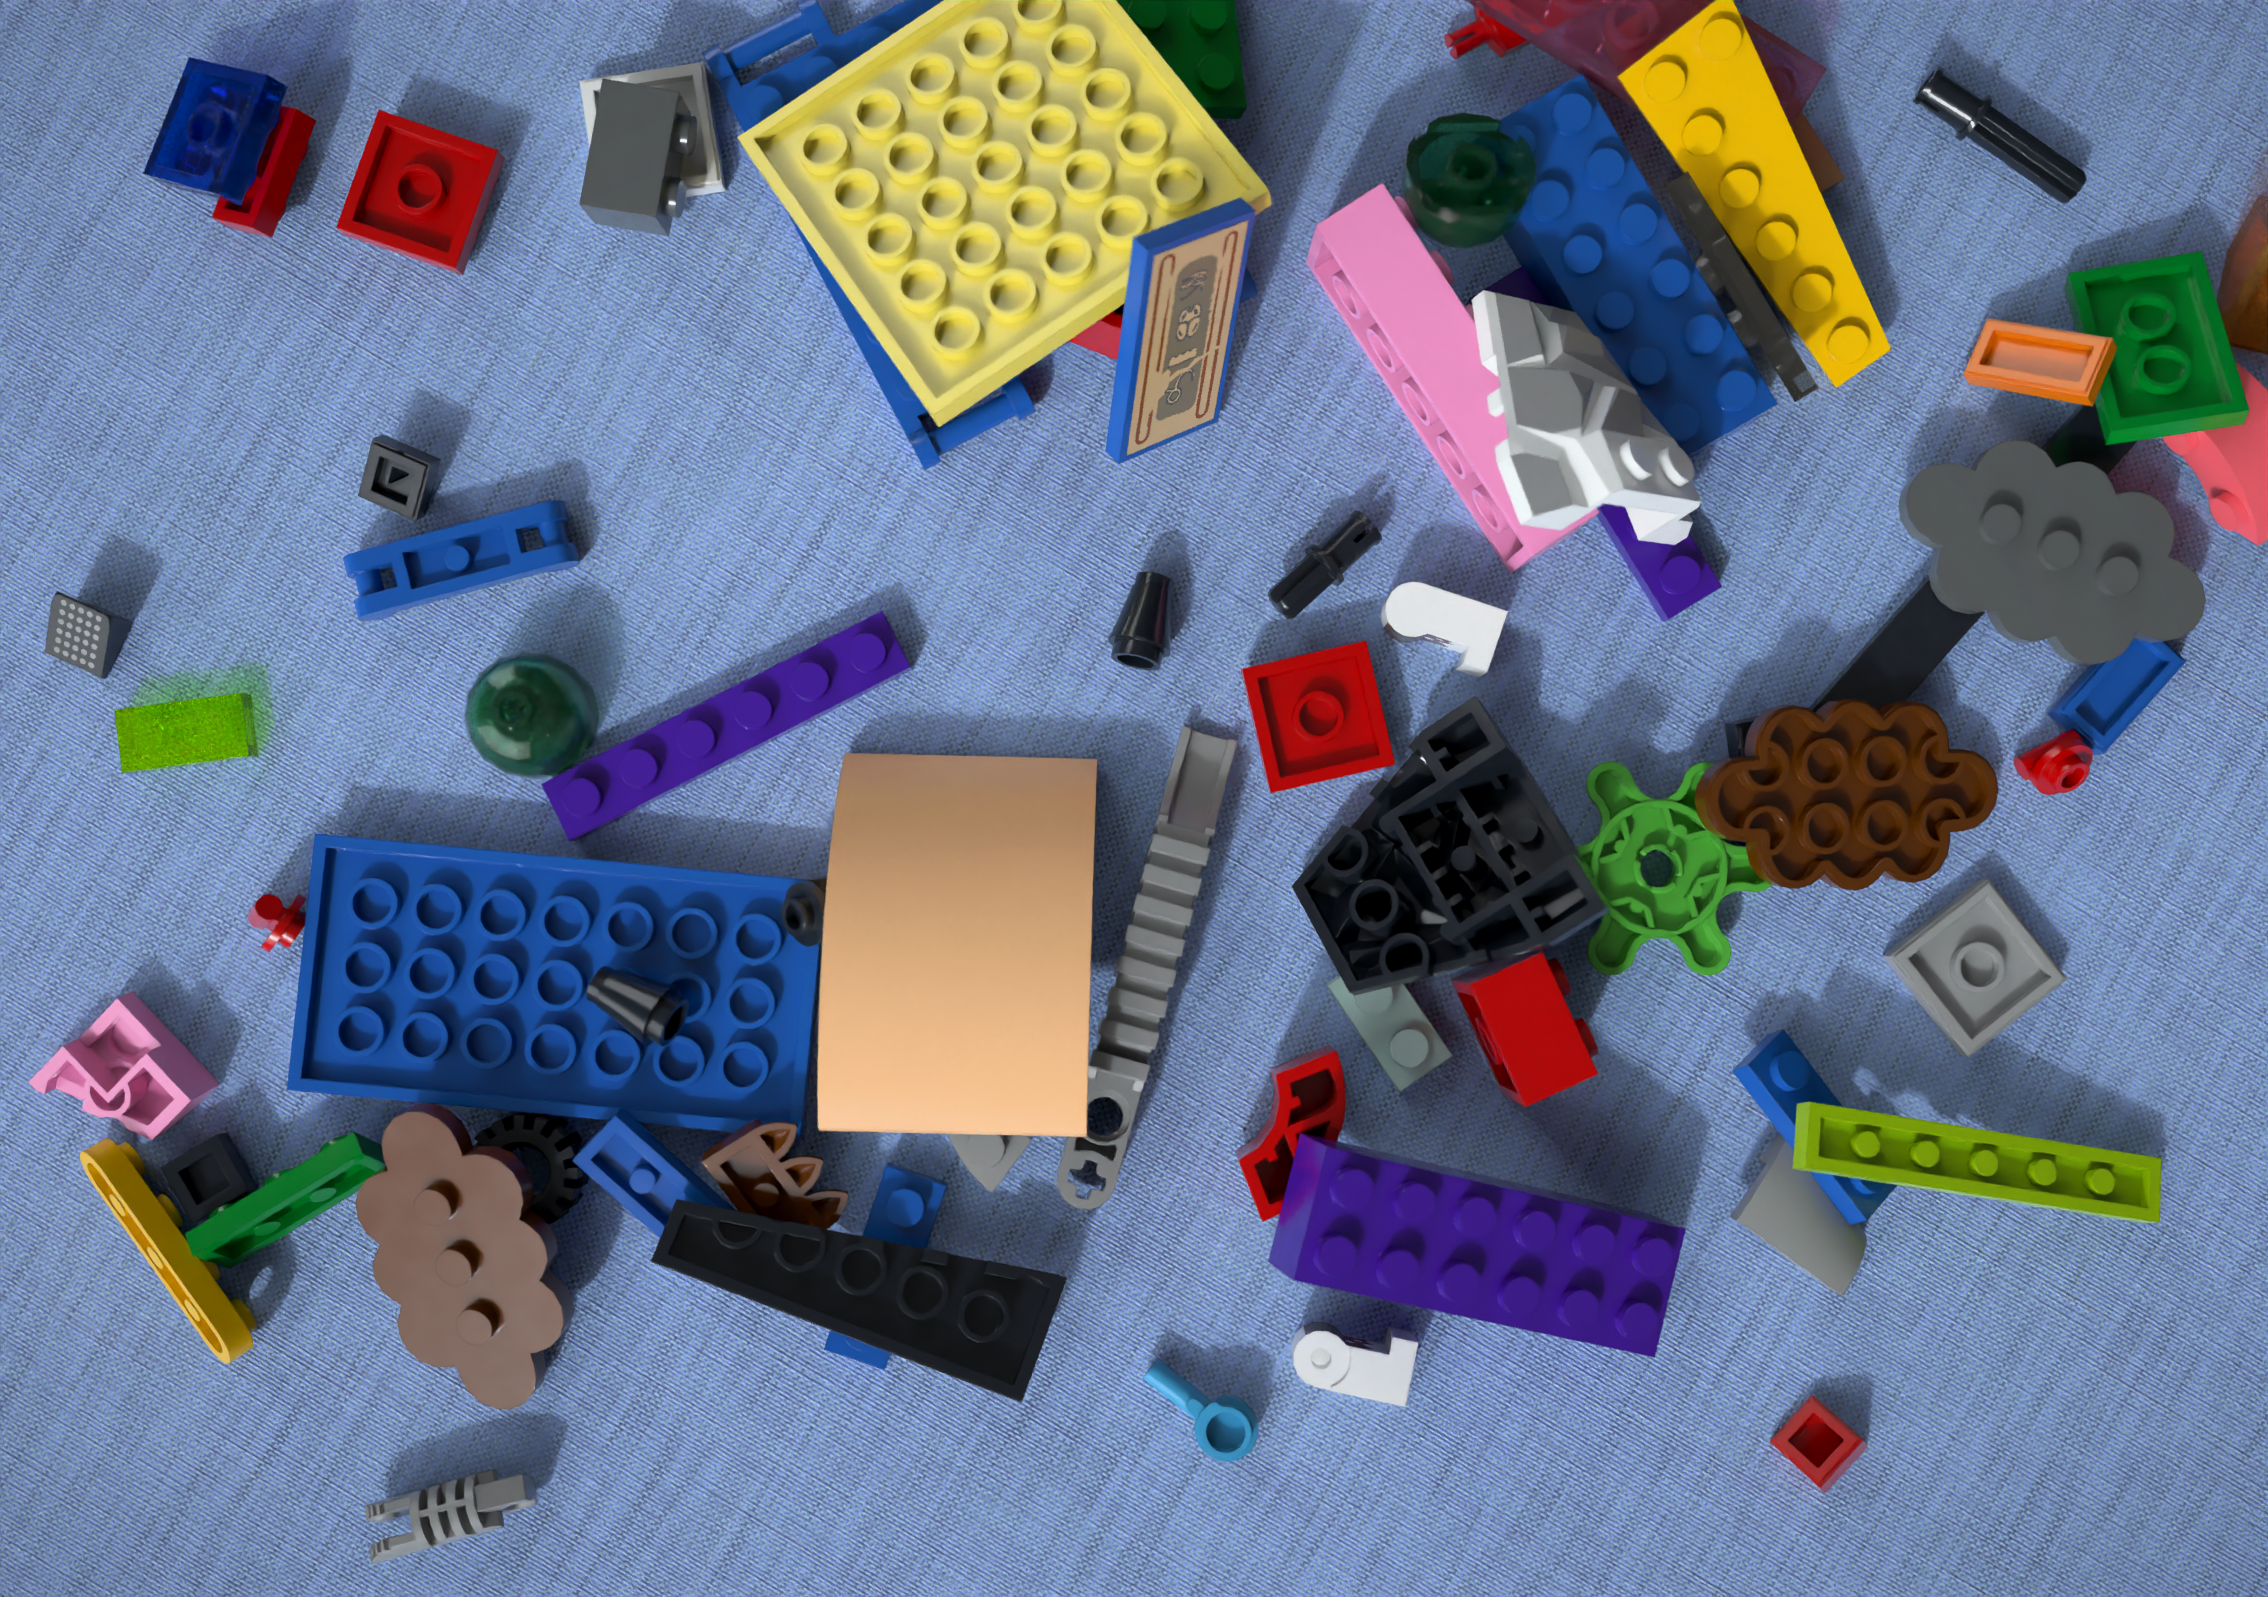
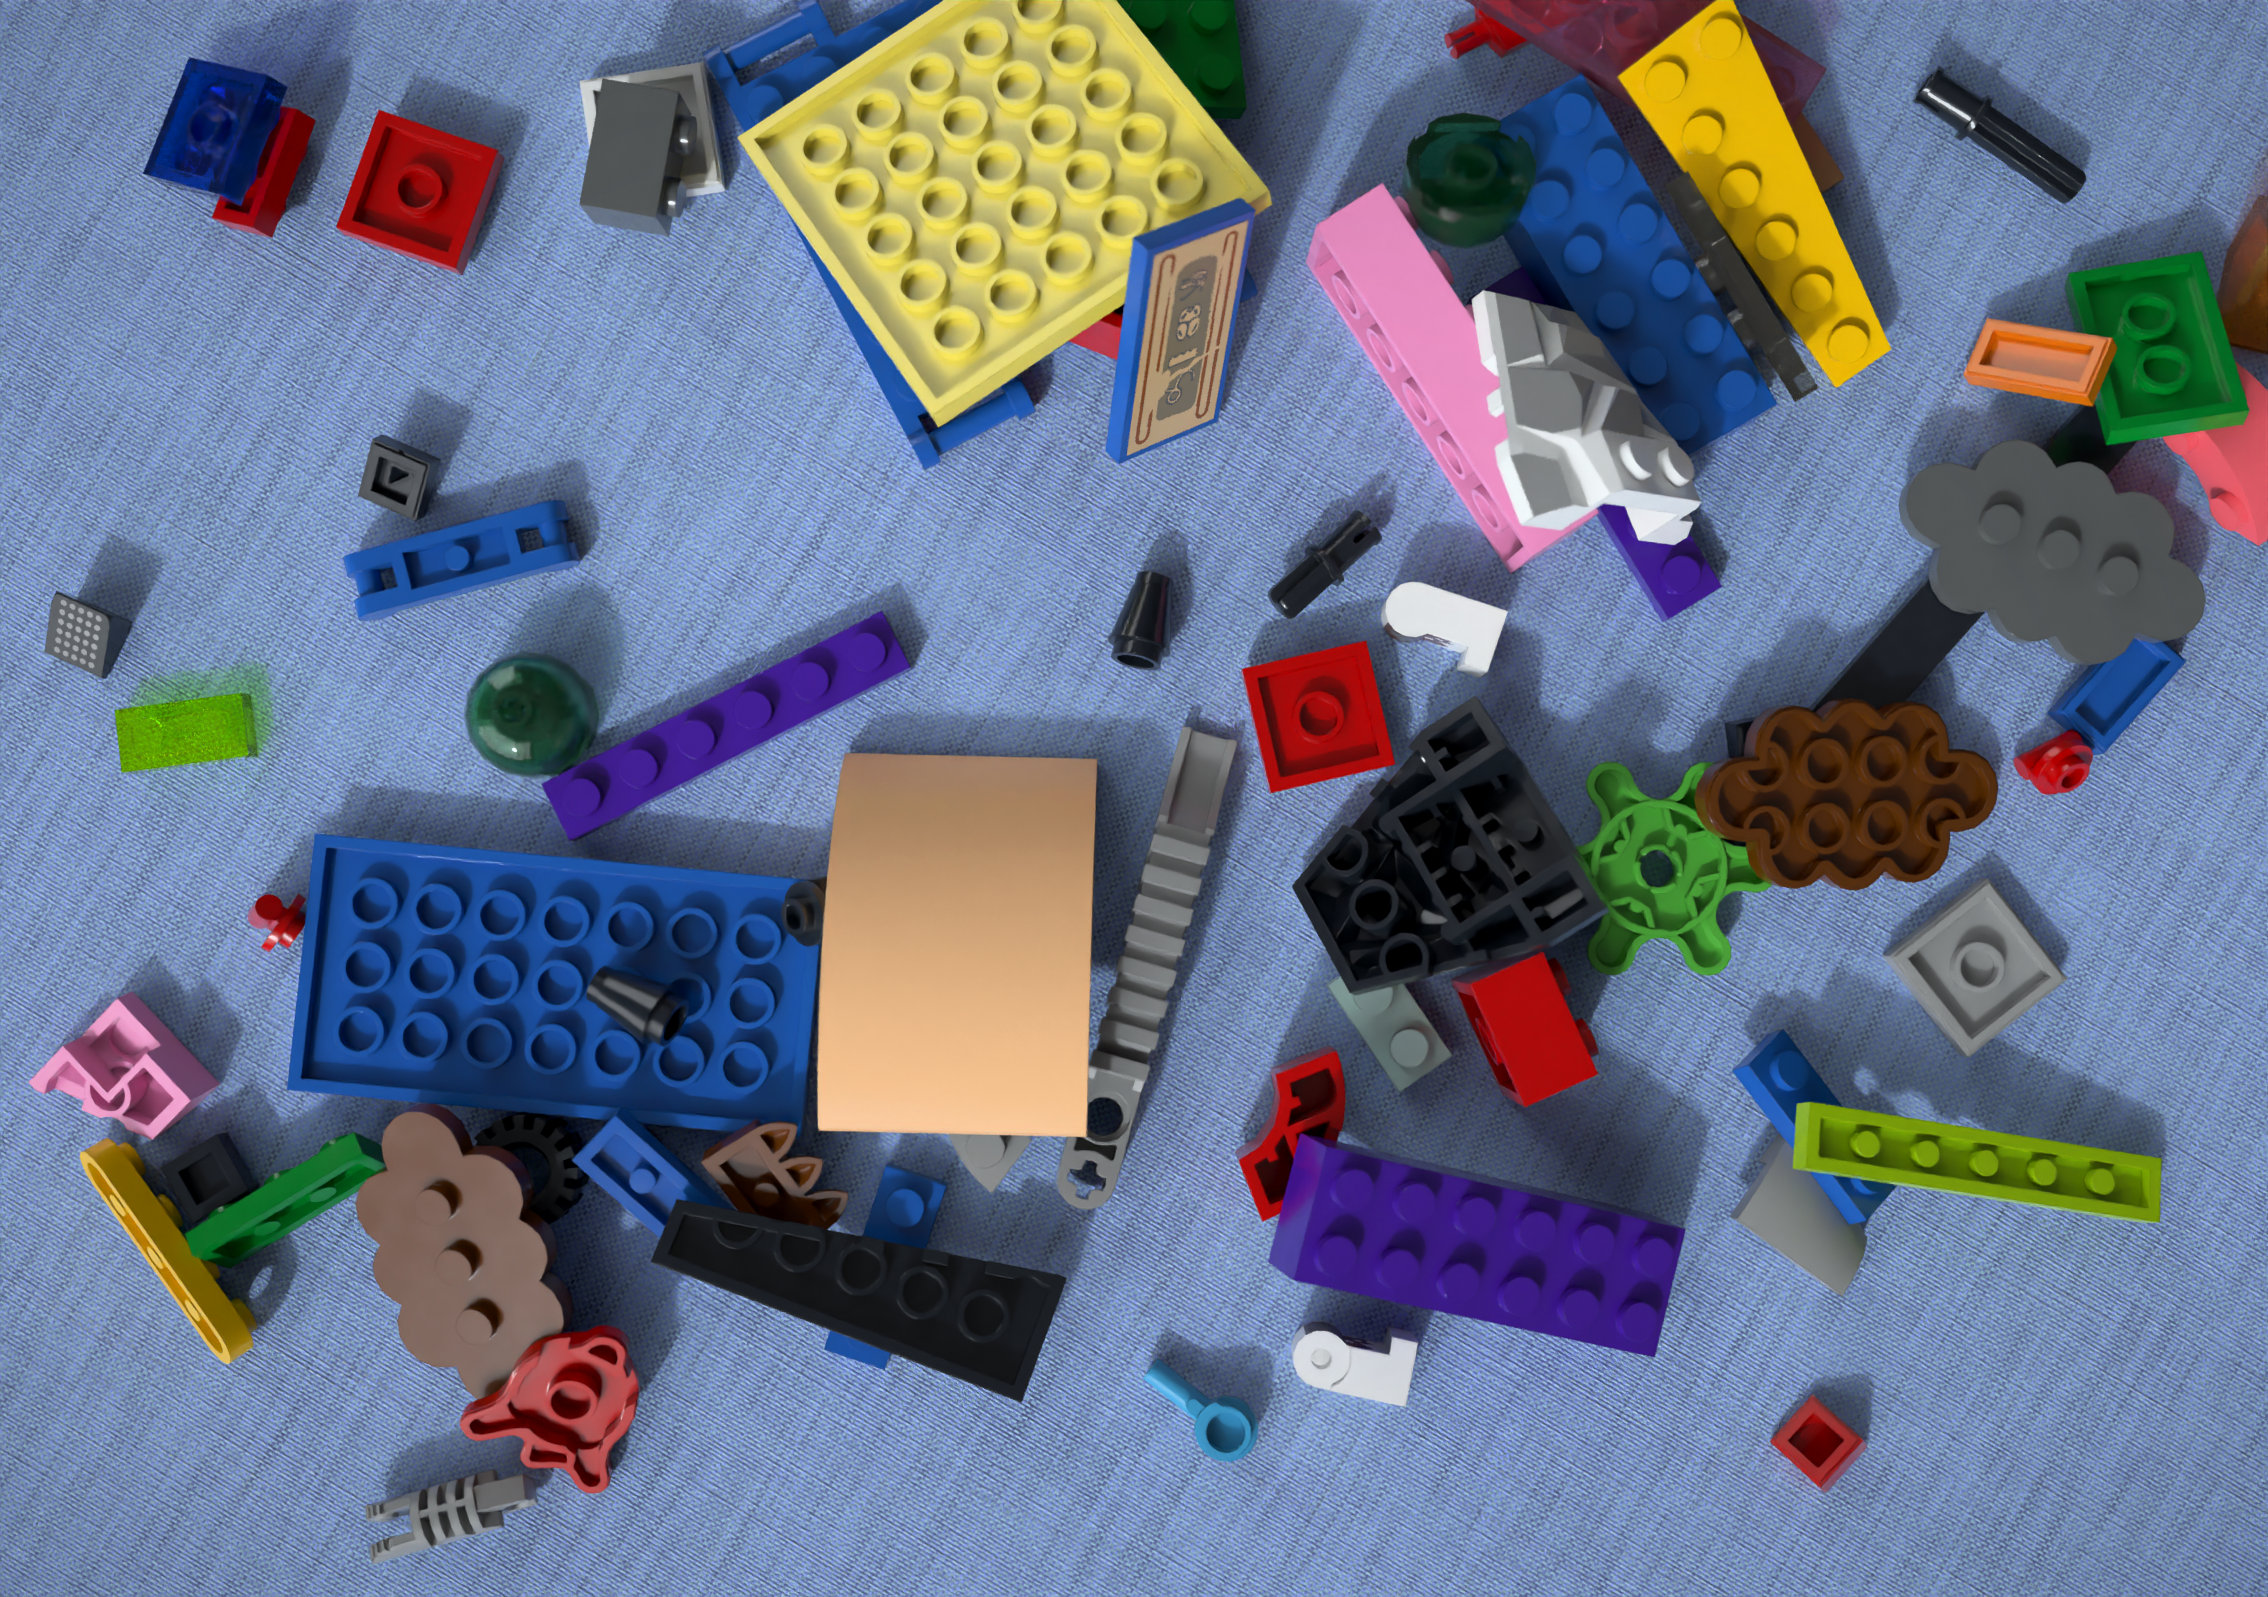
(566, 1402): none -> red tile

